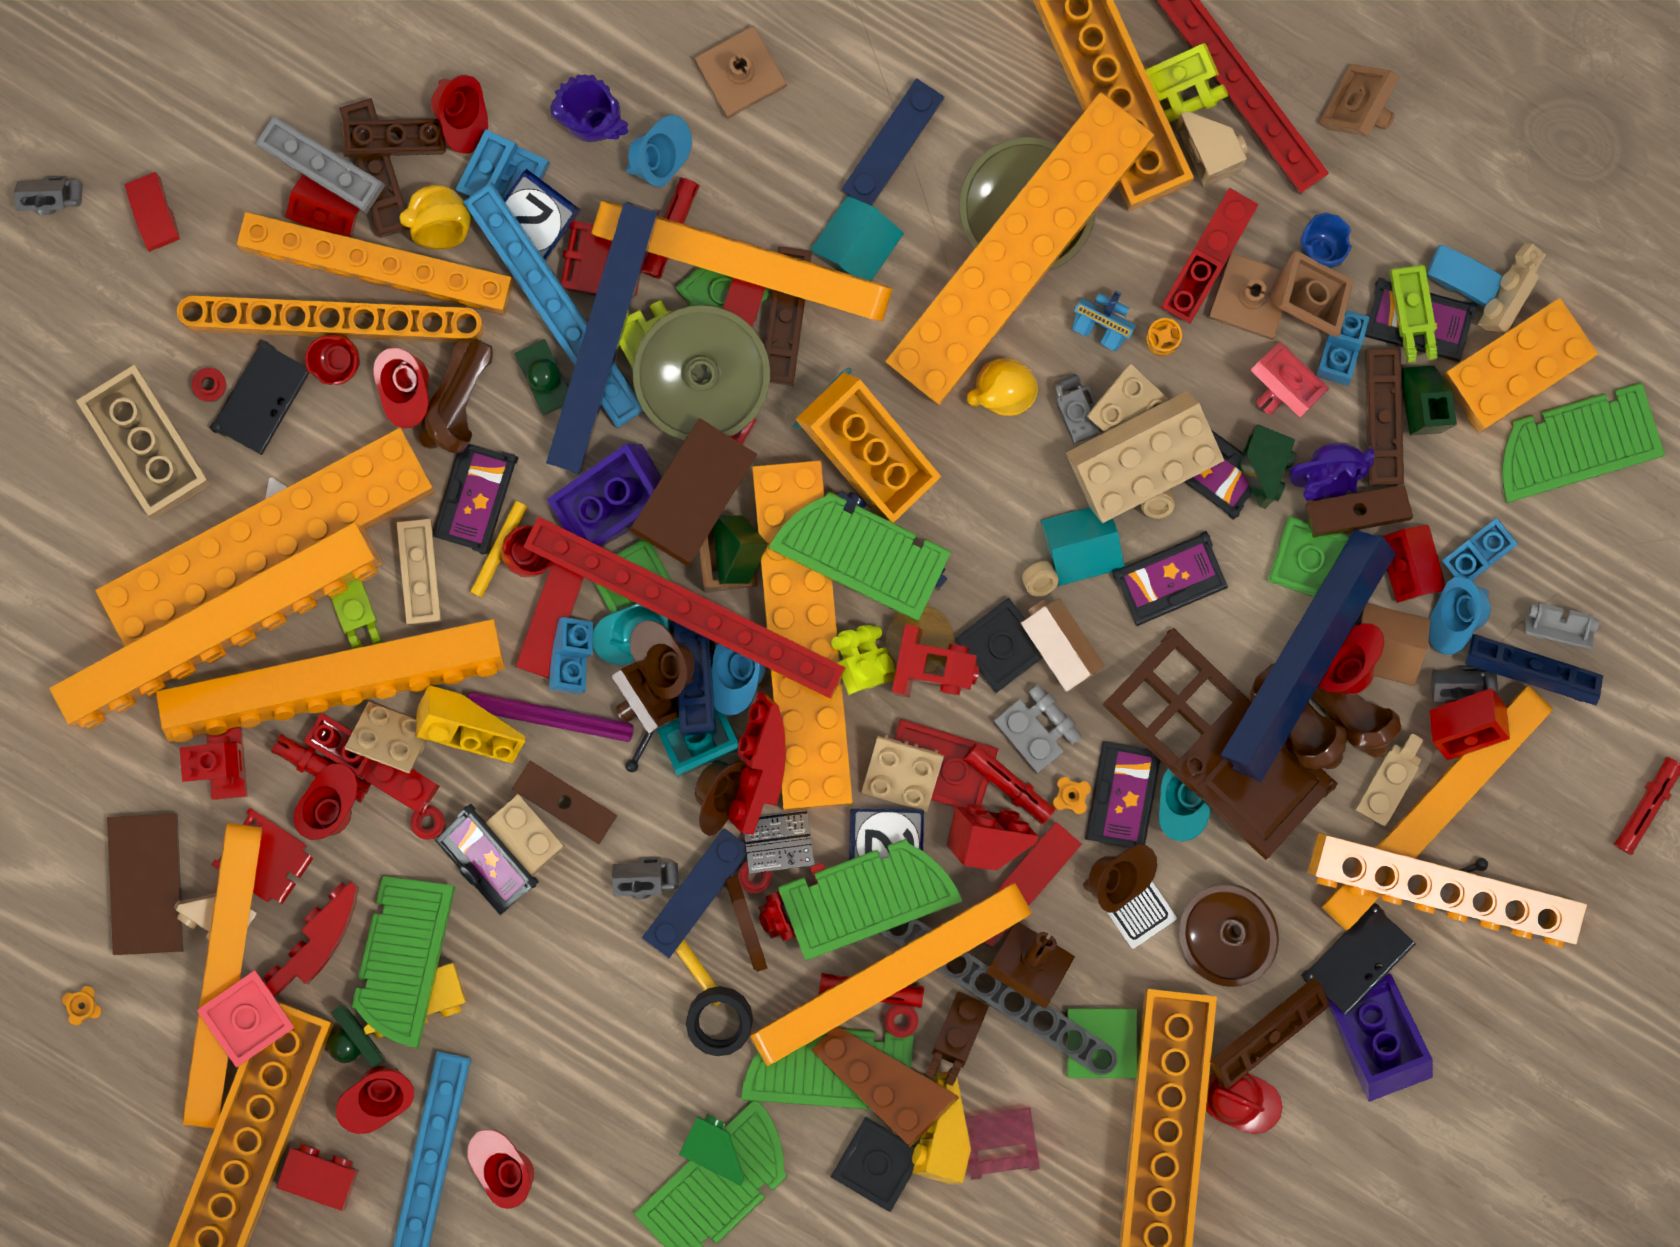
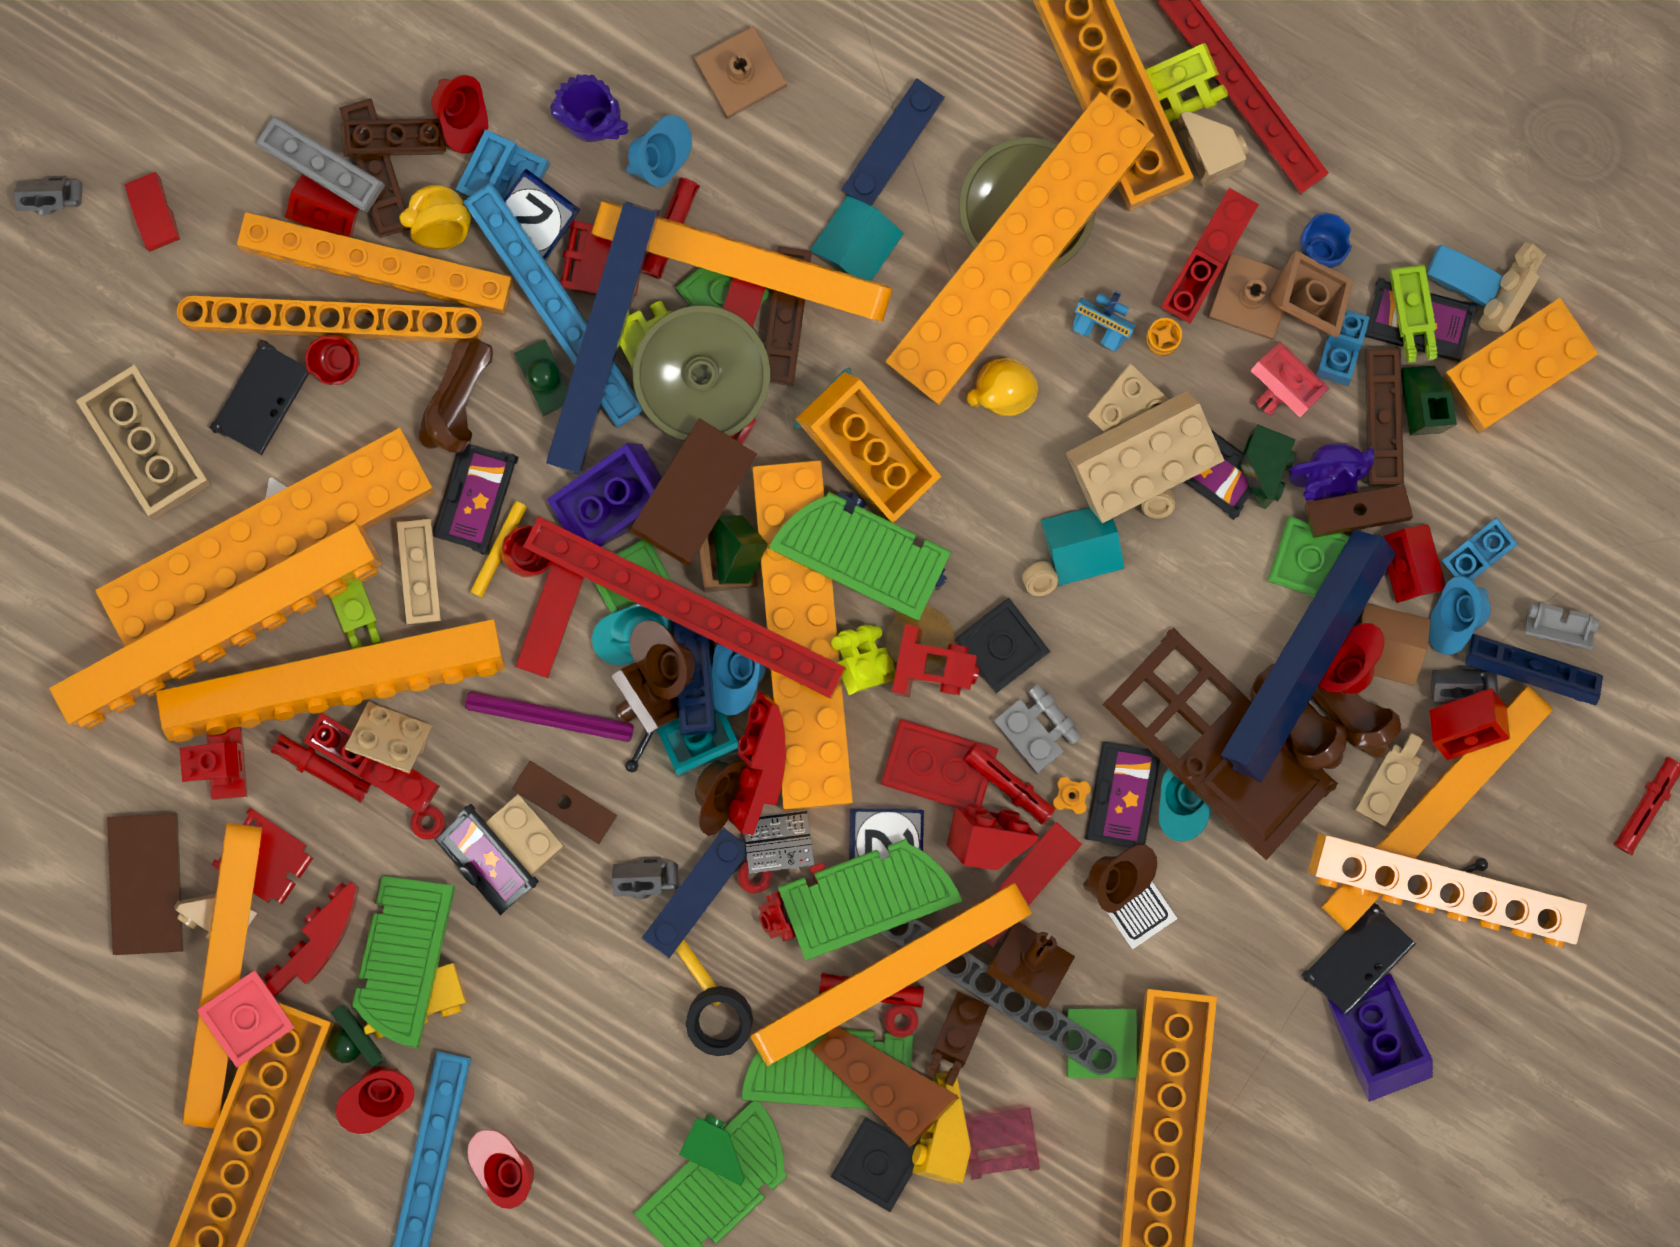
(72, 1003): light orange plate -> none
(218, 389): red plate -> none
(317, 1177): red brick -> none
(327, 803): red piece -> none
(402, 386): red piece -> none
(462, 724): yellow slope -> none
(570, 649): dark azure slope -> none
(746, 924): reddish brown tile -> none
(902, 773): tan hinge -> none
(1062, 643): brick -> none
(1075, 408): flat silver piece -> none
(1173, 576): door -> none
(1210, 938): reddish brown dish -> none
(1247, 1105): red piece -> none
(1269, 1033): reddish brown plate -> none
(1361, 101): medium nougat tile -> none
(1579, 443): bright green piece -> none

